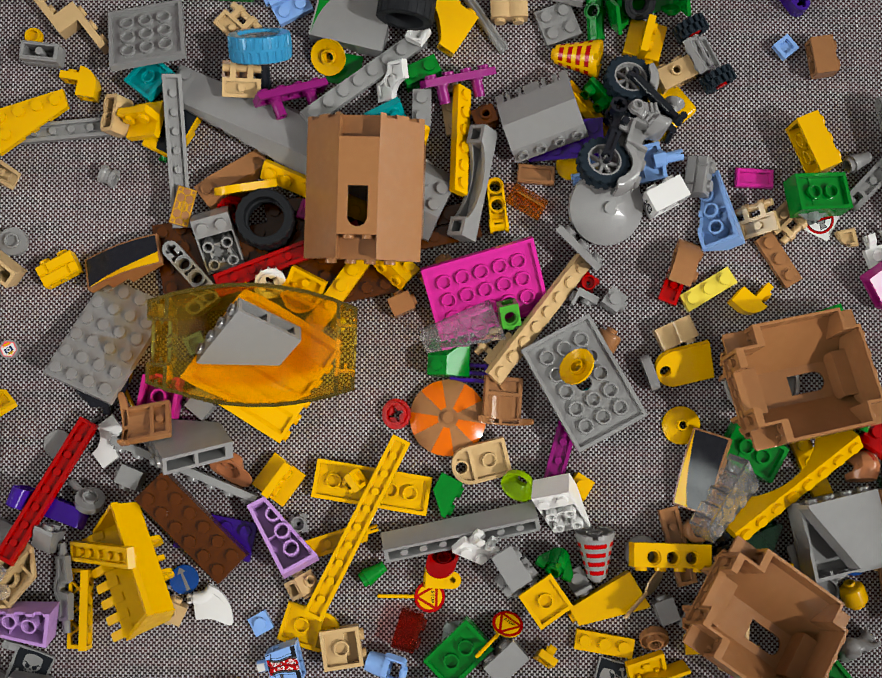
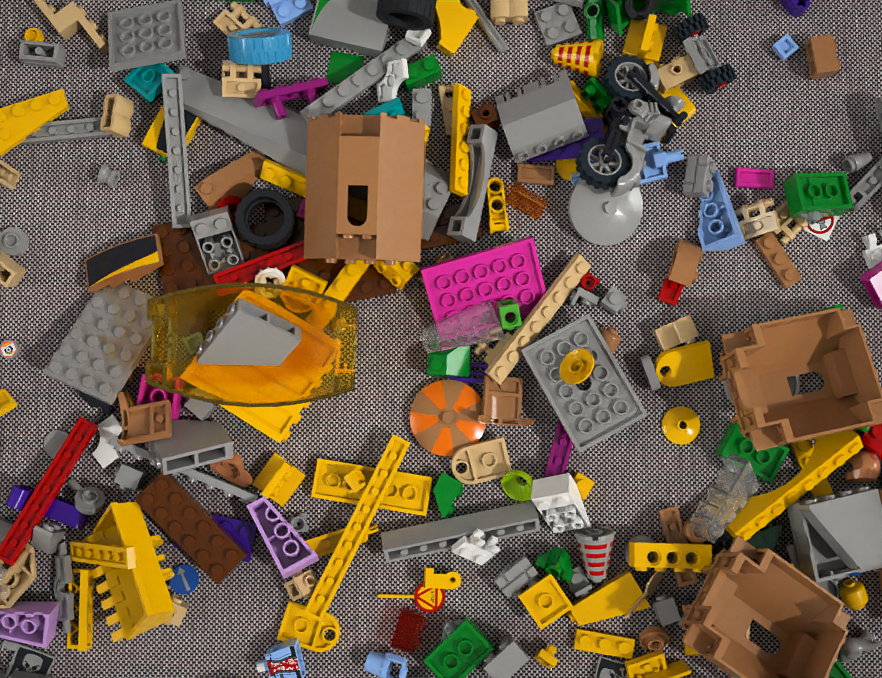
(59, 269): yellow brick -> none
(87, 84): yellow brick -> none
(144, 120): yellow bracket -> none
(182, 206): tile -> none
(190, 272): light grey beam -> none
(211, 604): white arm -> none
(244, 187): yellow tile -> none
(261, 623): light blue plate -> none
(321, 59): yellow dish -> none
(342, 647): tan plate -> none
(371, 574): green cone -> none
(389, 409): red gear -> none
(402, 303): medium nougat brick -> none
(441, 564): red cap -> none
(449, 77): magenta plate -> none
(504, 624): piece -> none
(511, 567): light grey brick -> none
(580, 246): light grey plate -> none
(664, 196): white brick -> none
(700, 467): black slope -> none
(707, 289): light yellow plate -> none
(748, 303): yellow brick -> none
(813, 143): yellow brick -> none
(847, 237): tan tile -> none

